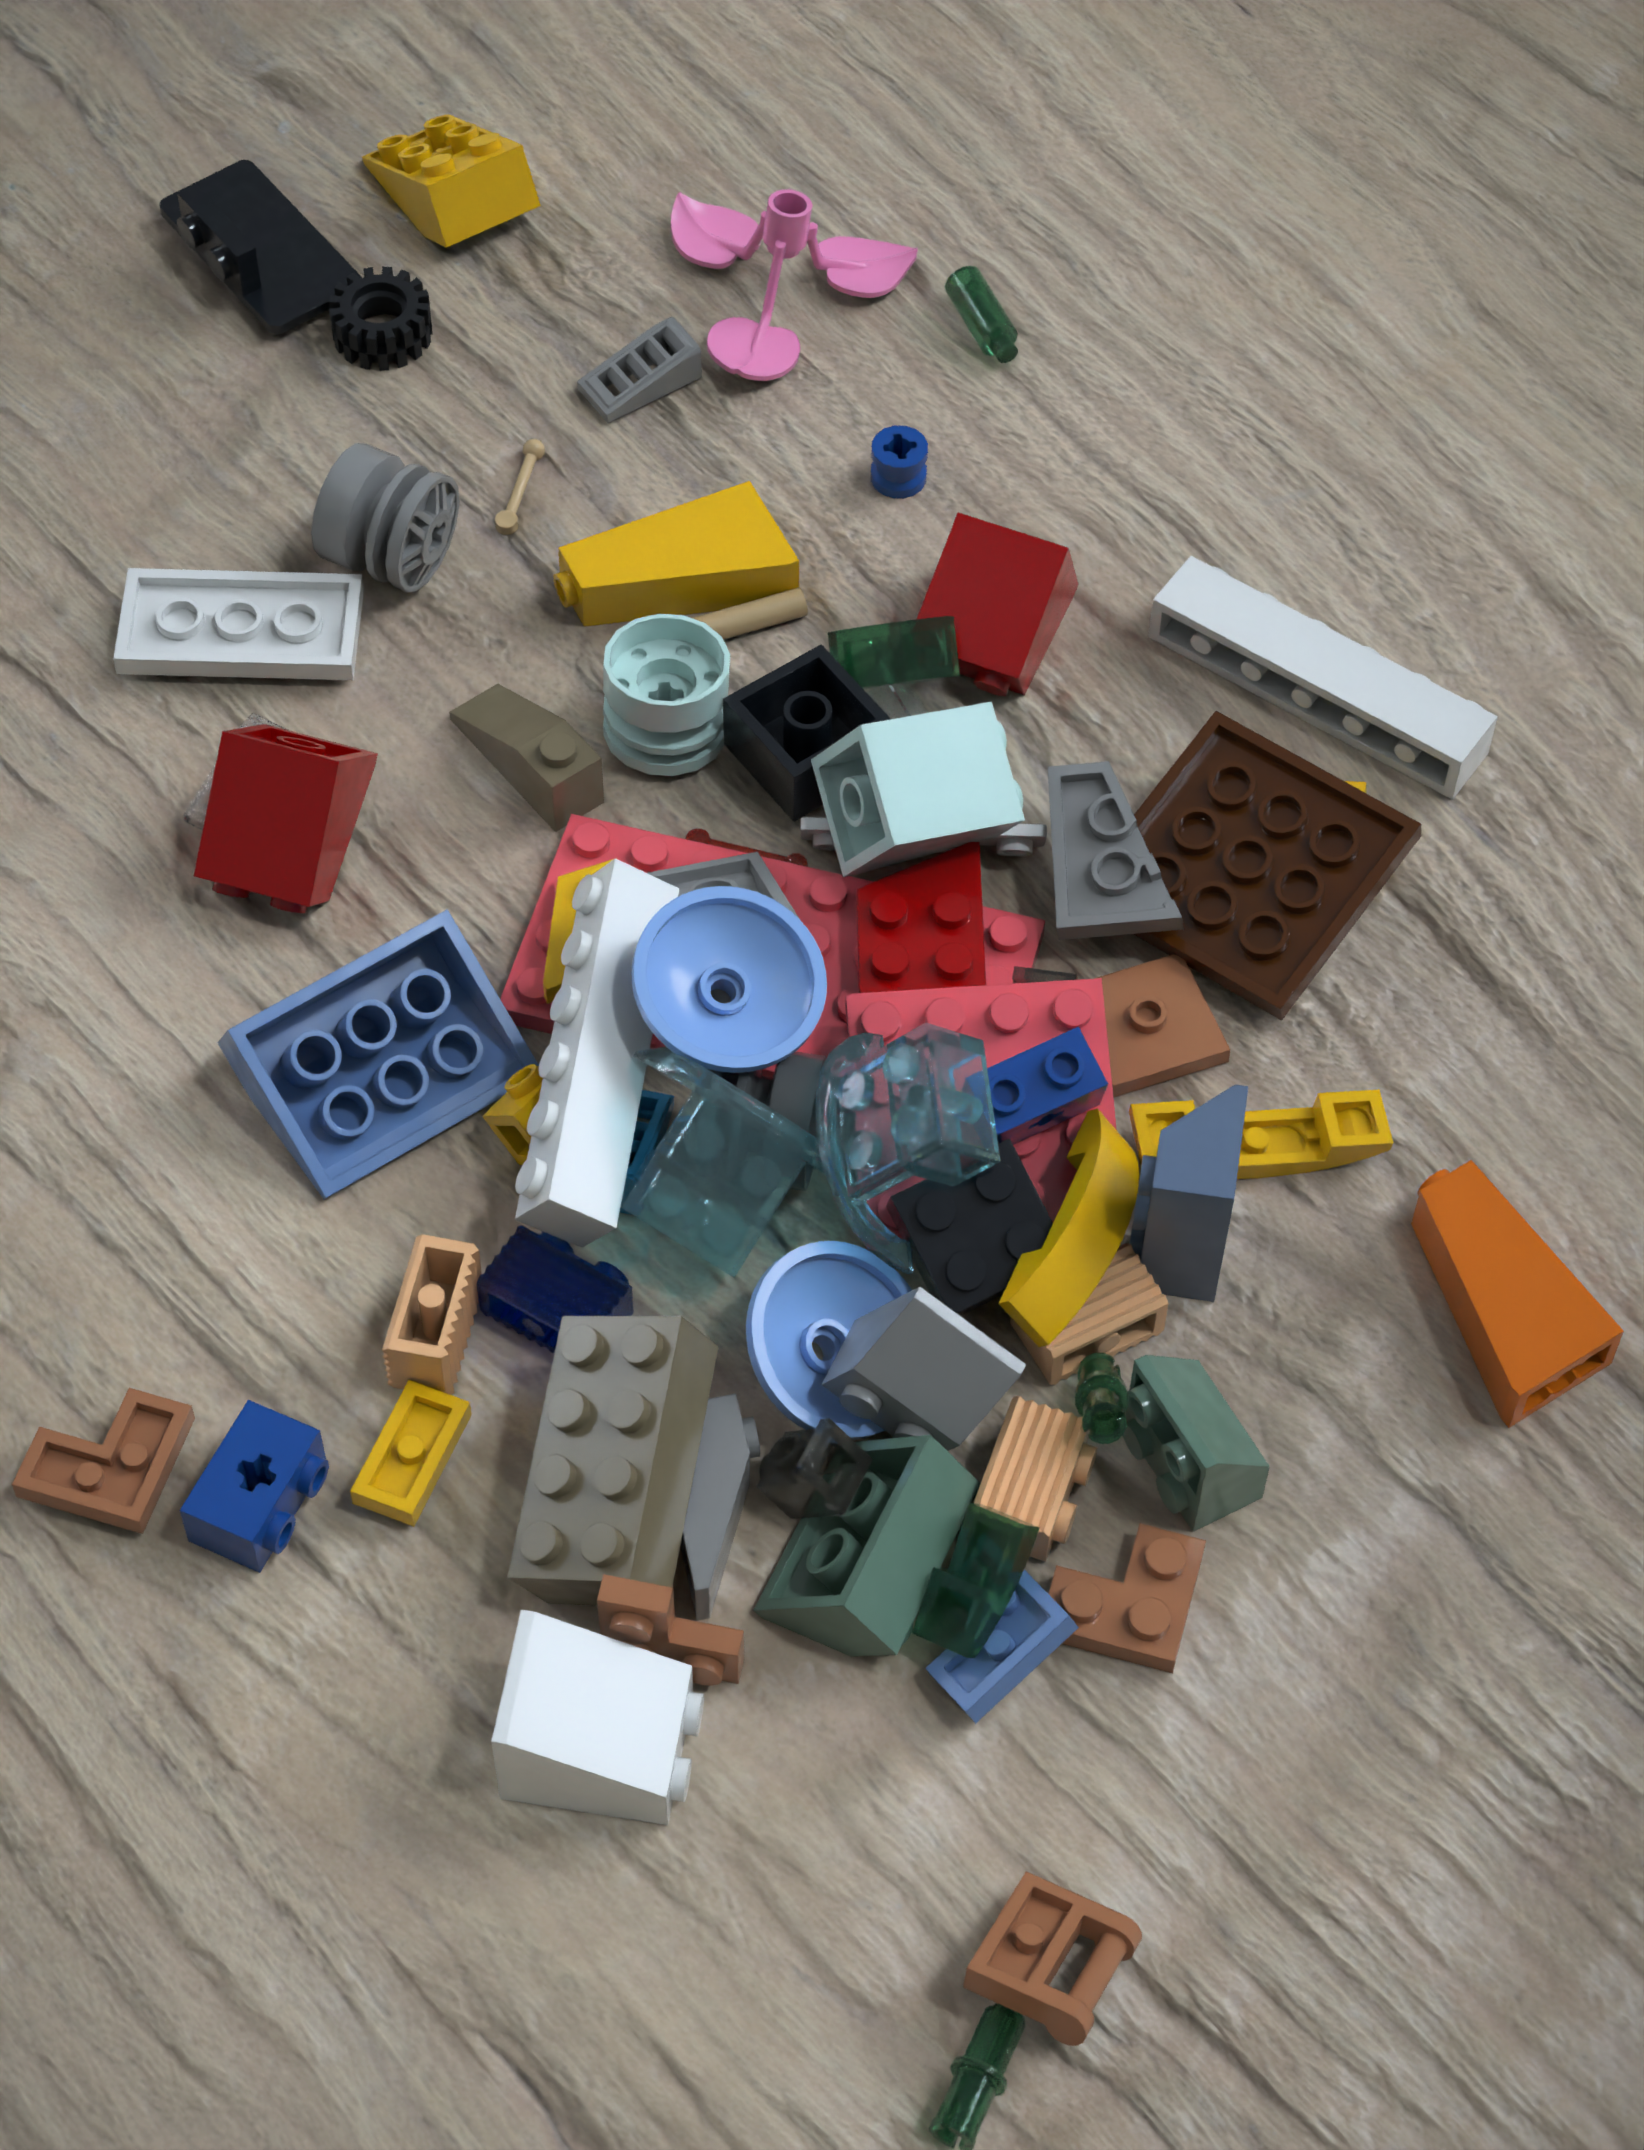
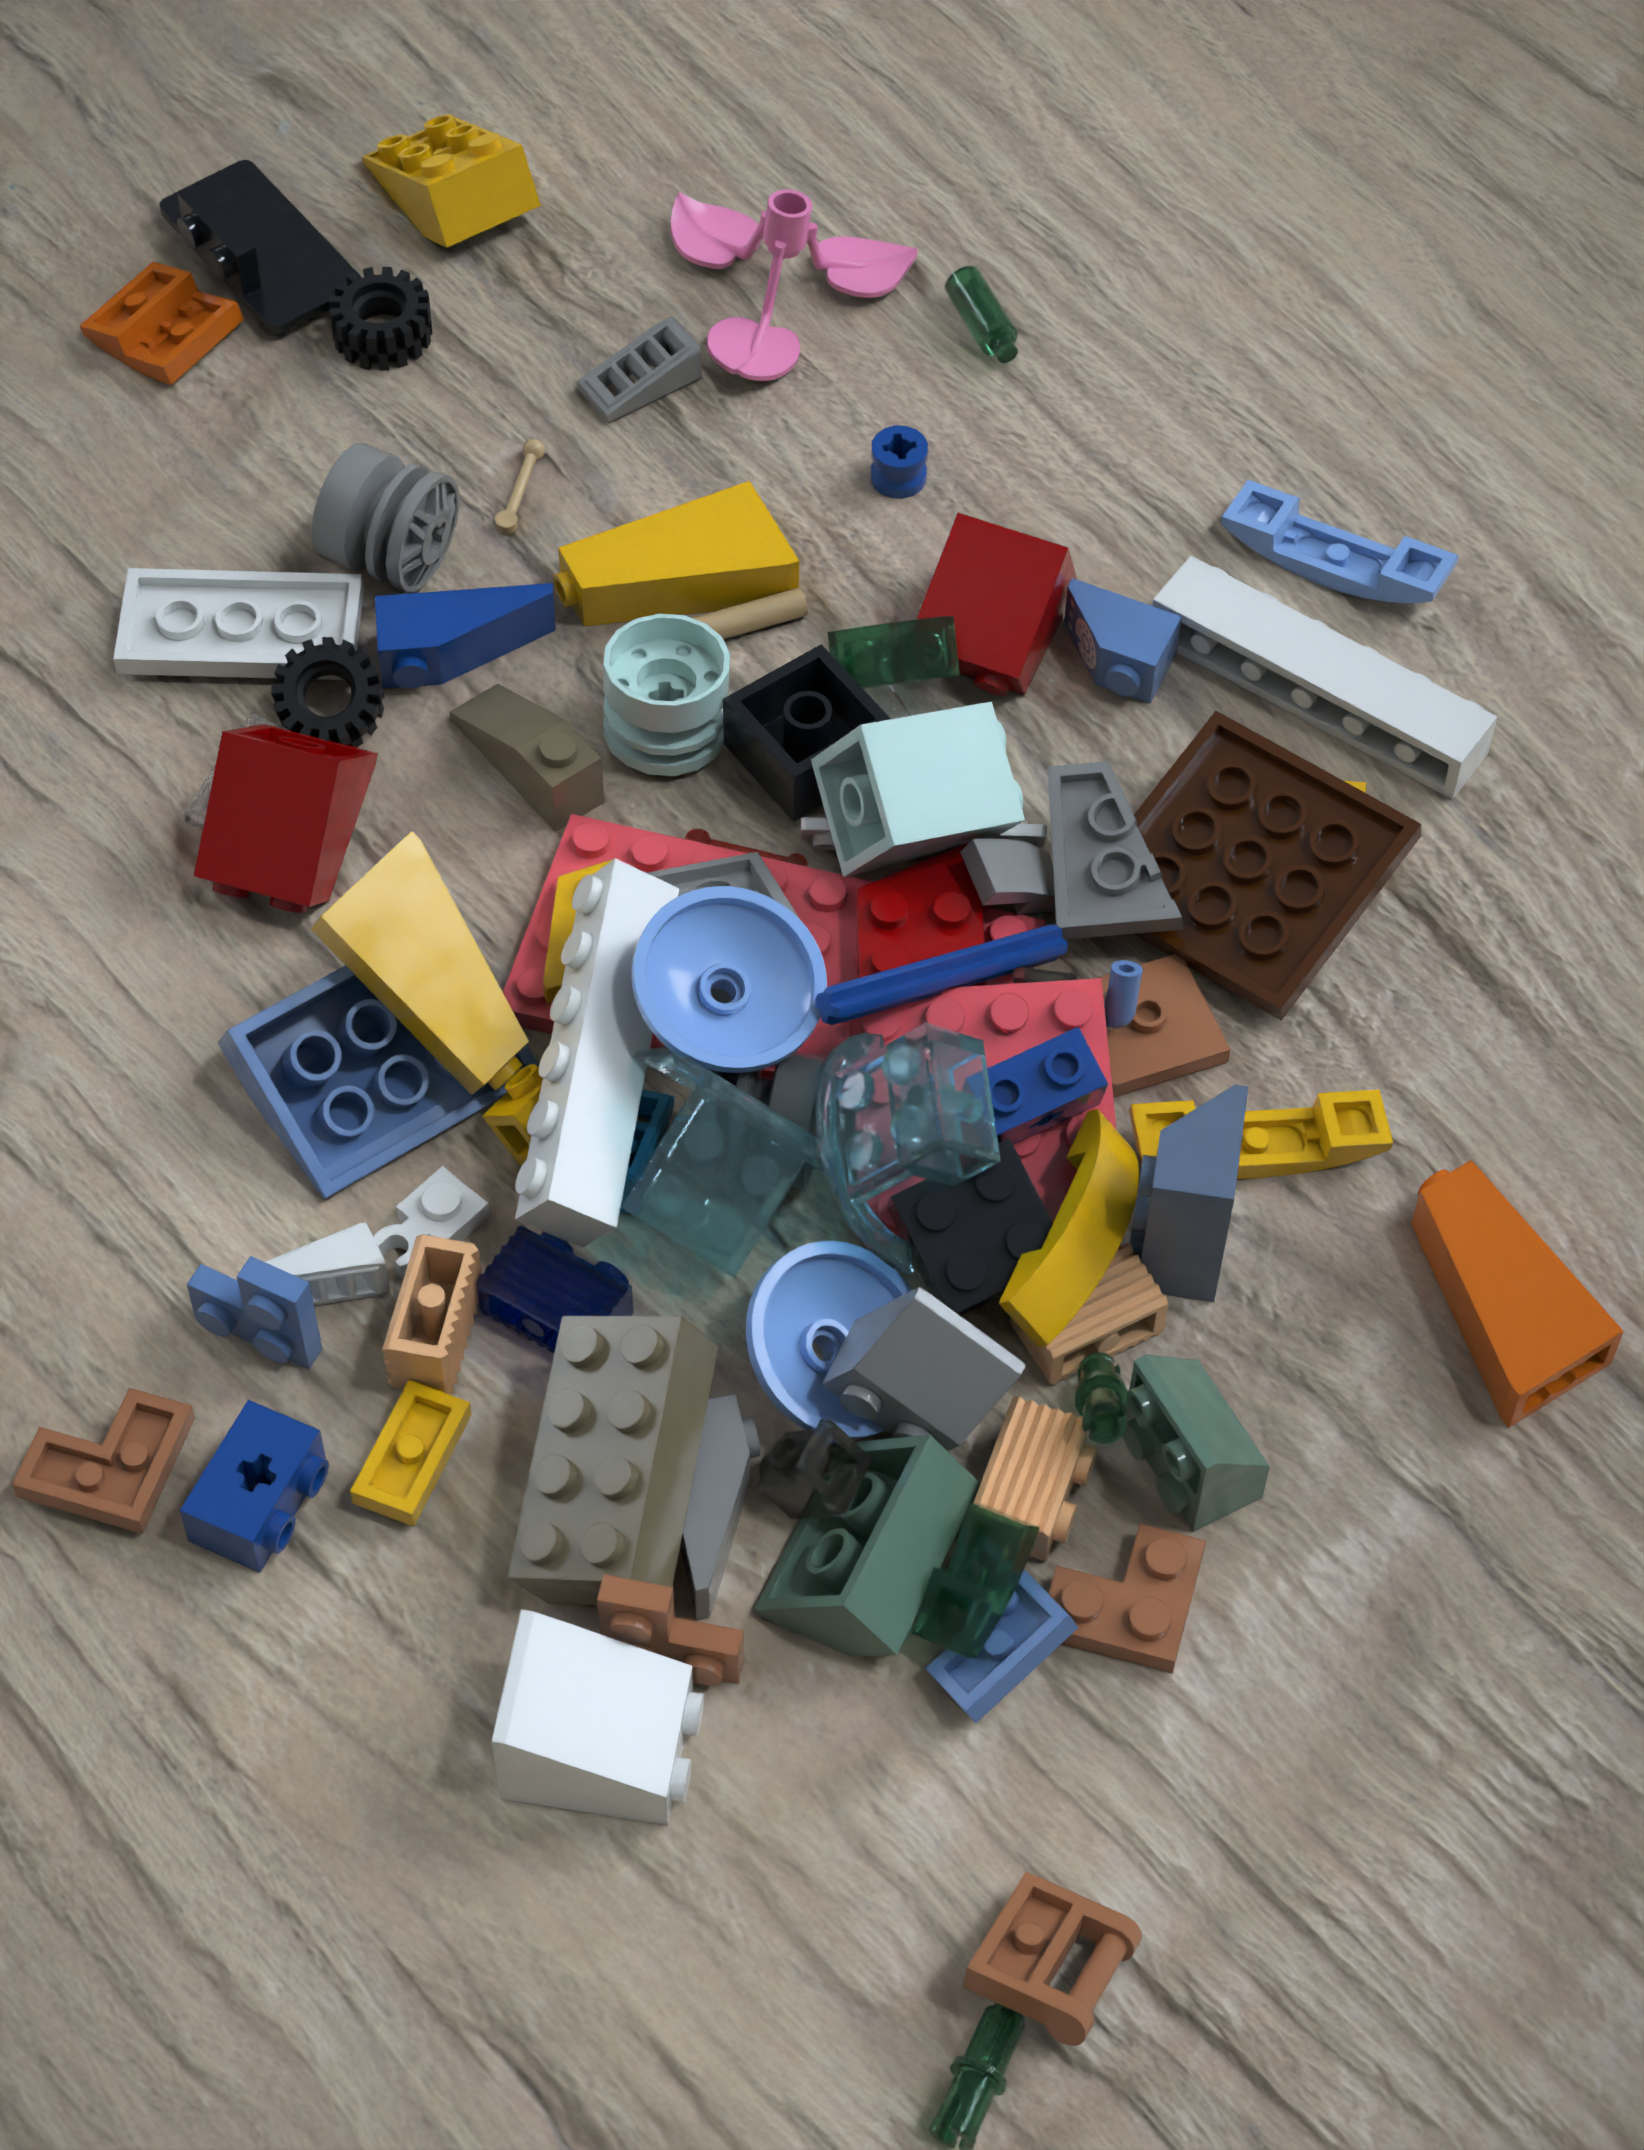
(161, 323): none -> orange slope
(260, 1307): none -> medium blue plate
(321, 661): none -> black tyre
(339, 1266): none -> white slope
(424, 965): none -> yellow slope
(436, 1208): none -> white plate
(449, 633): none -> blue slope
(933, 975): none -> blue axle
(1011, 873): none -> light grey slope
(1121, 639): none -> medium blue slope
(1122, 994): none -> medium blue arm
(1333, 557): none -> light blue slope

